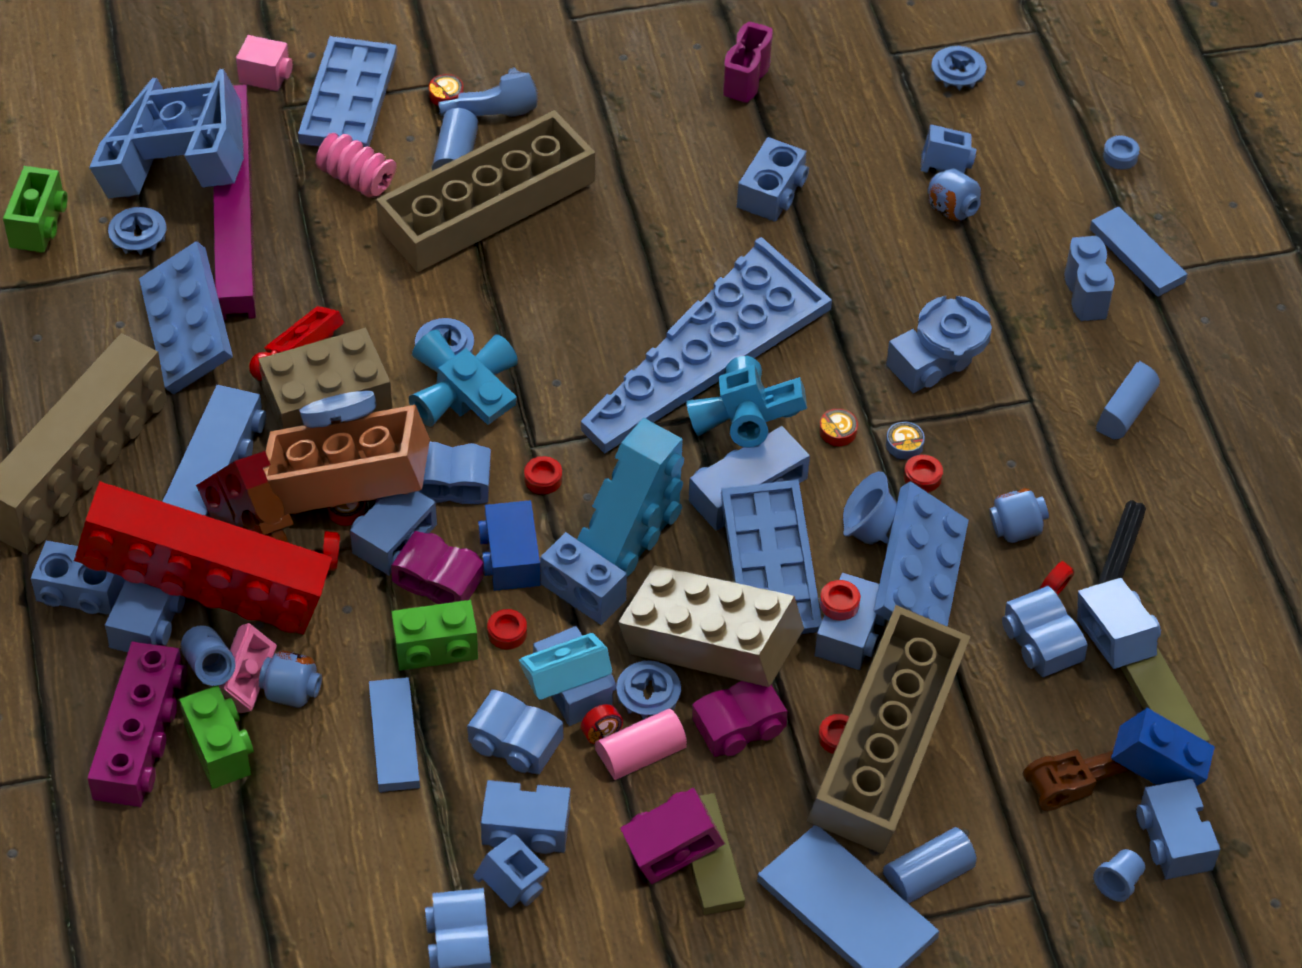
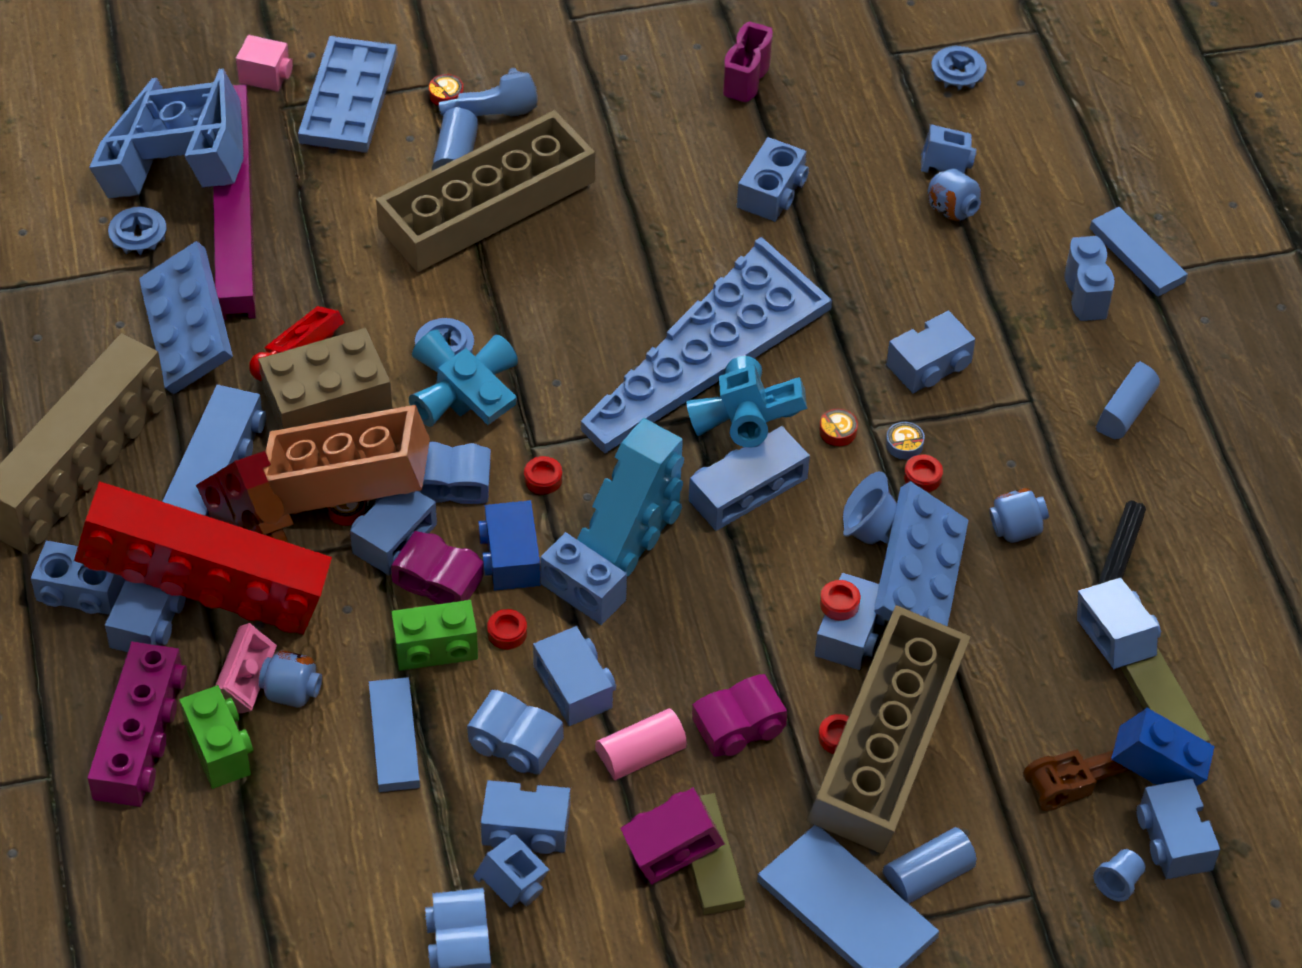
(34, 209): bright green brick -> none
(208, 655): medium blue pin -> none
(331, 548): red tile -> none
(338, 407): medium blue tile -> none
(355, 164): bright pink piece -> none
(566, 665): medium azure slope -> none
(601, 722): tile -> none
(634, 681): medium blue gear -> none
(711, 625): dark tan brick -> none
(772, 543): medium blue plate -> none
(954, 328): medium blue tile -> none
(1044, 631): medium blue brick -> none
(1059, 577): red tile -> none
(1121, 152): medium blue tile -> none

